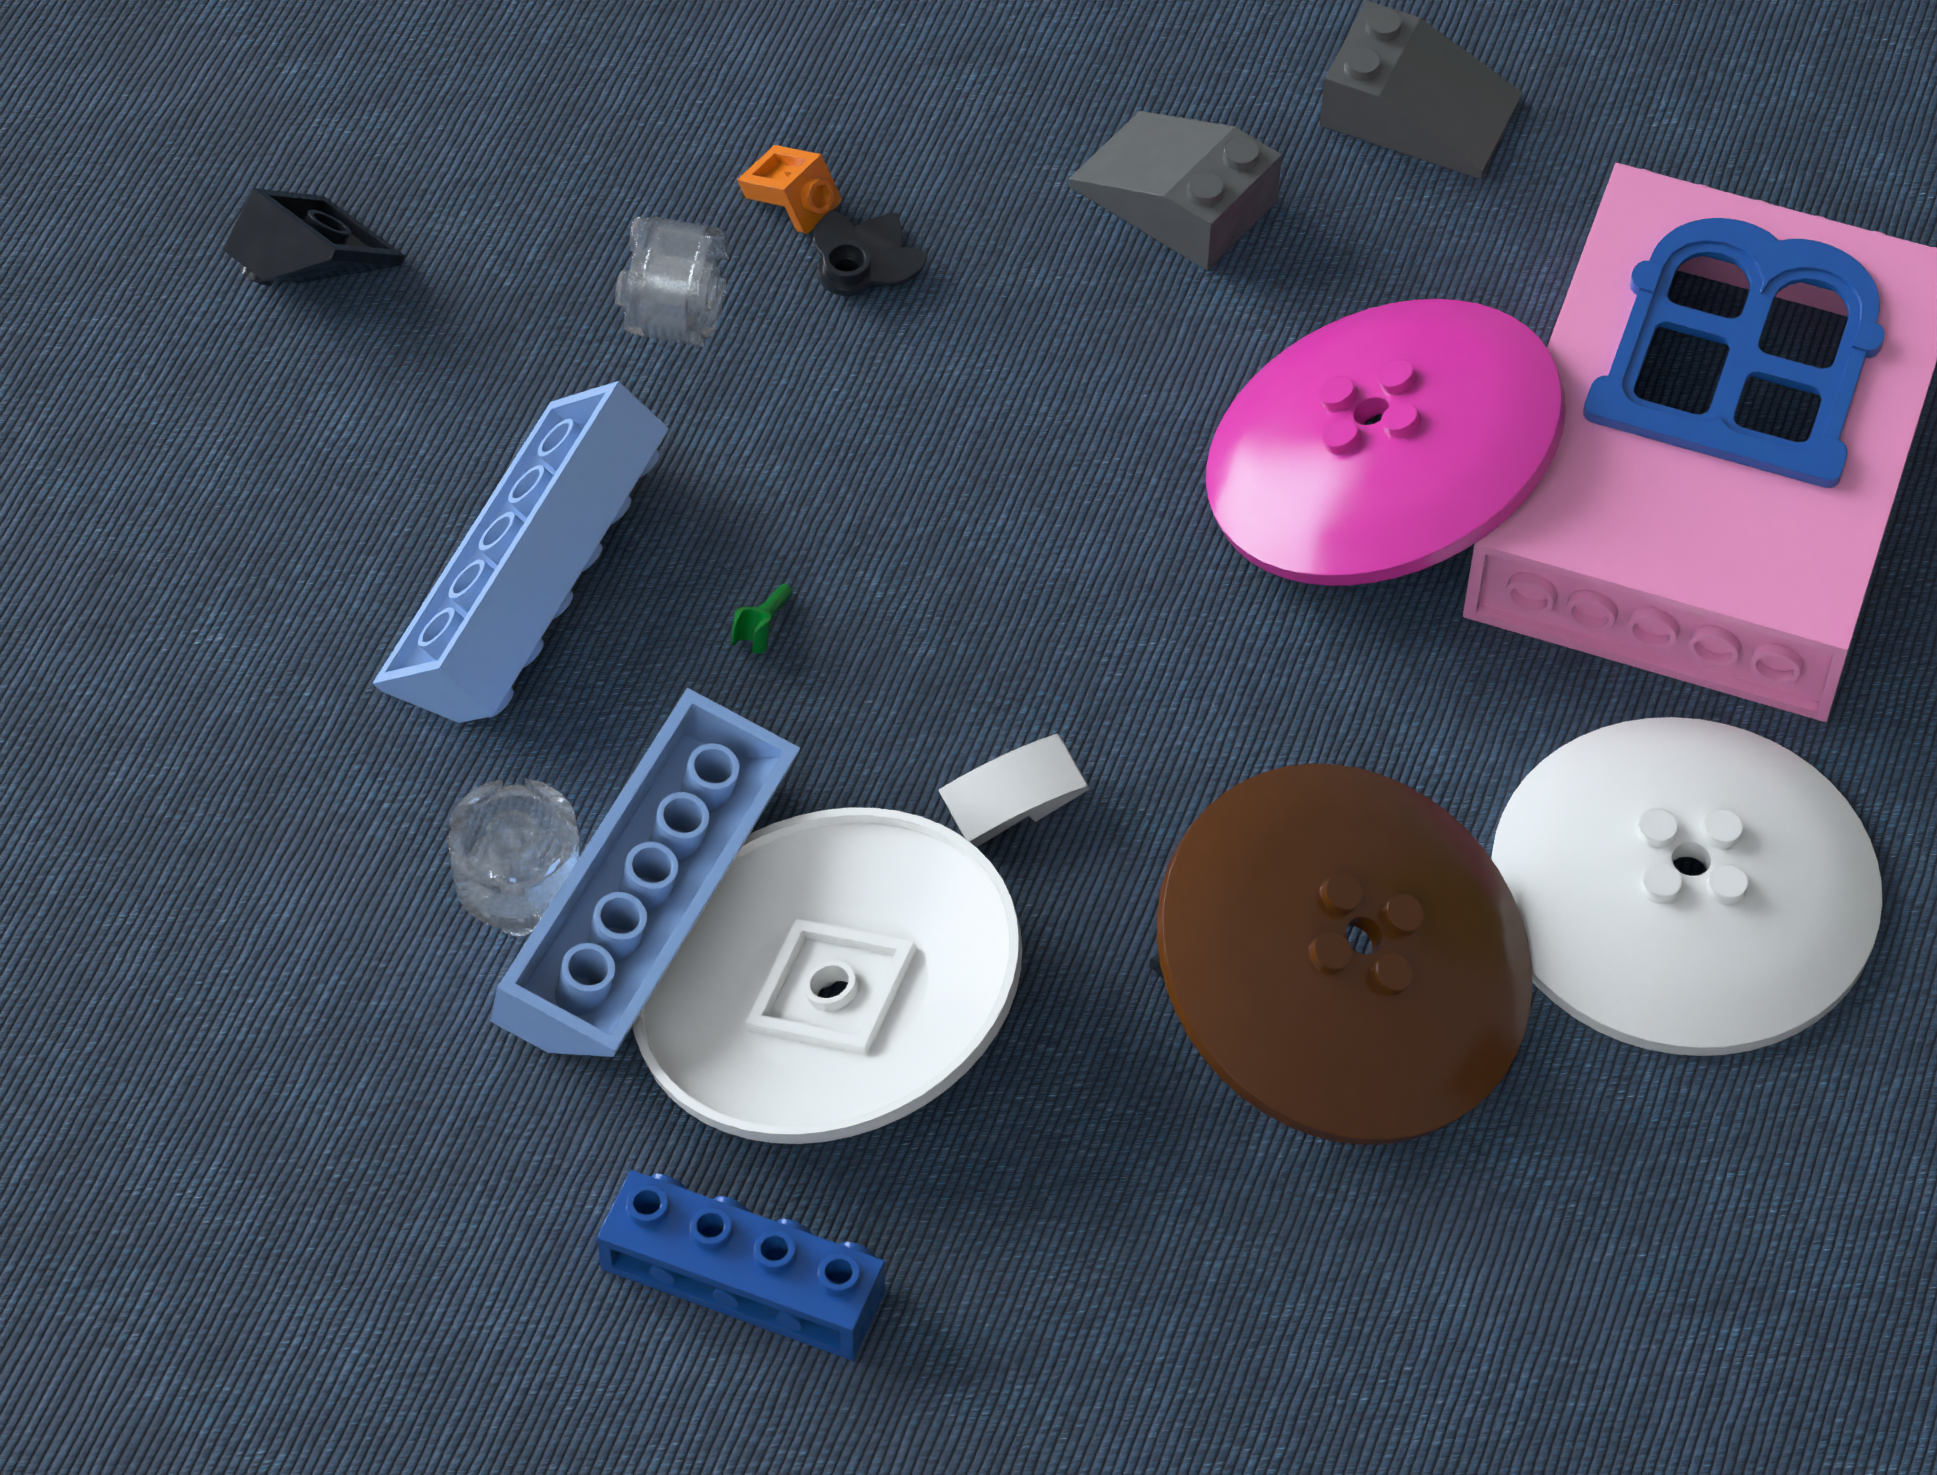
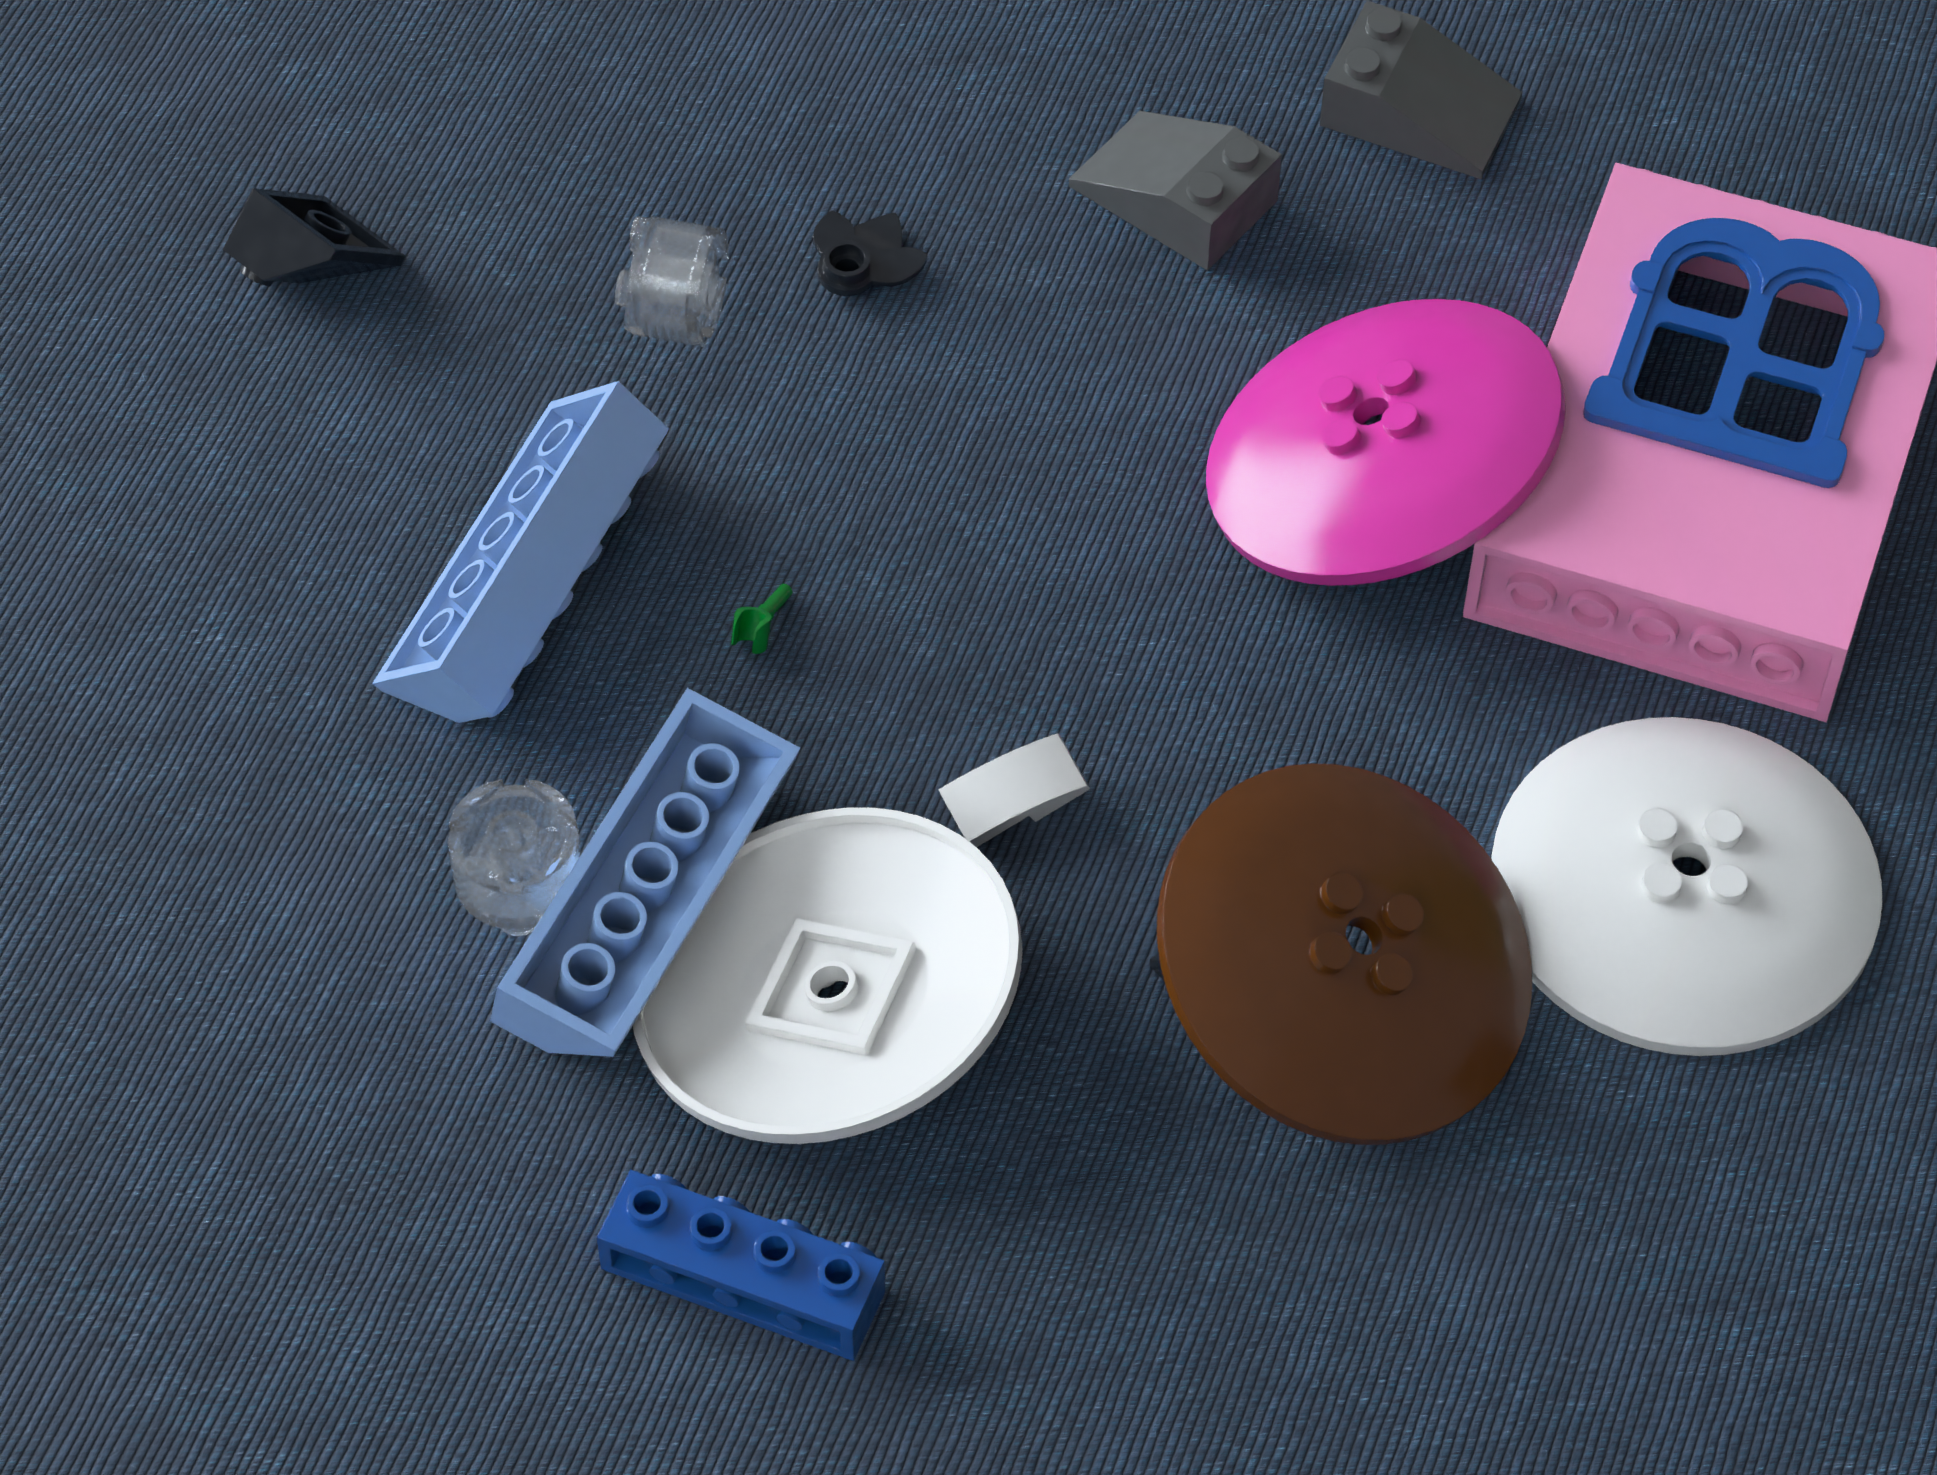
(795, 181): orange bracket -> none

